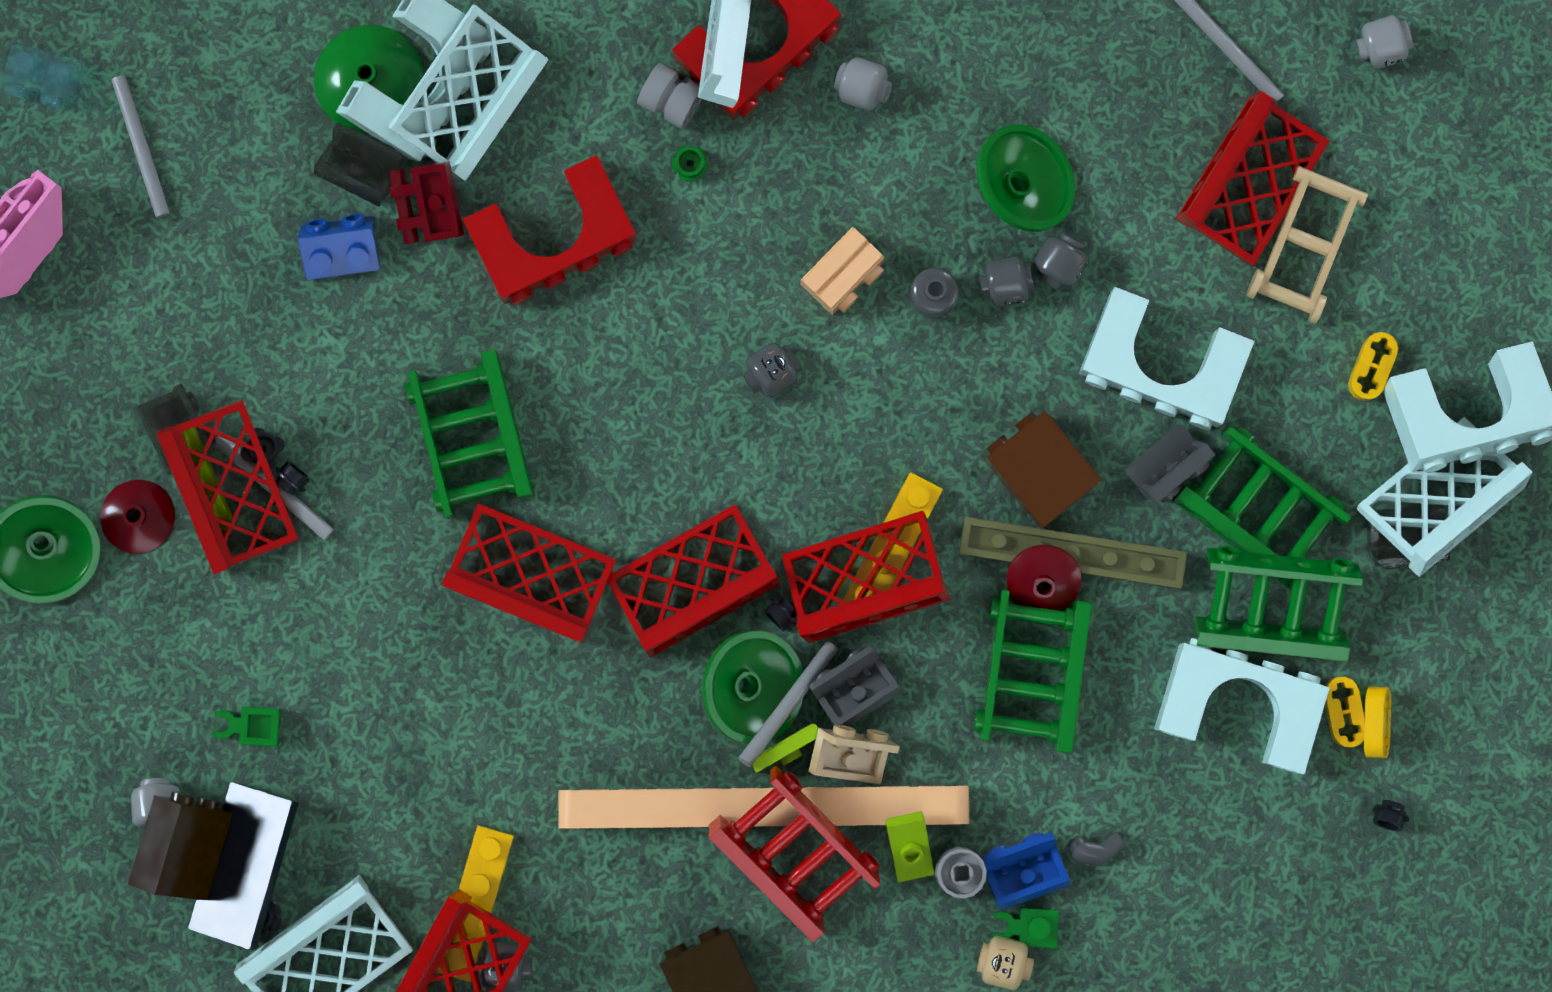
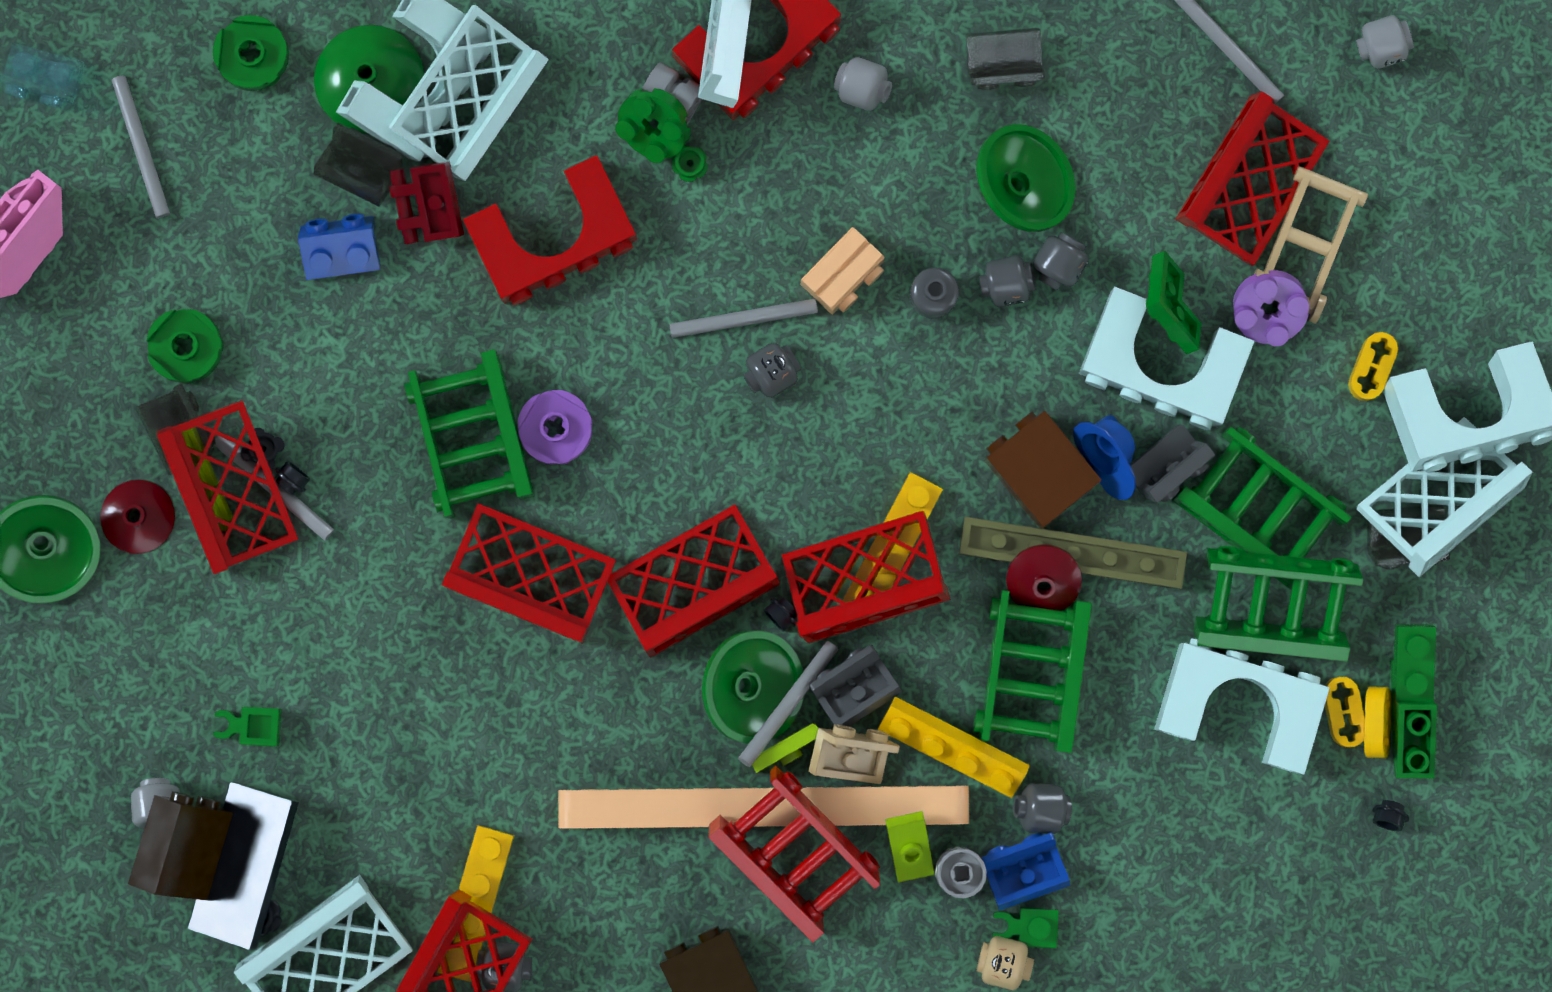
(163, 347): none -> green plate
(238, 36): none -> green plate
(550, 406): none -> medium lavender plate
(641, 136): none -> green plate
(743, 318): none -> light grey bar
(953, 747): none -> yellow plate
(1004, 58): none -> clear smoke bracket
(1042, 808): none -> dark grey head
(1096, 853): dark grey arm -> none
(1109, 451): none -> blue piece
(1167, 306): none -> green plate
(1273, 327): none -> medium lavender plate
(1413, 701): none -> green slope

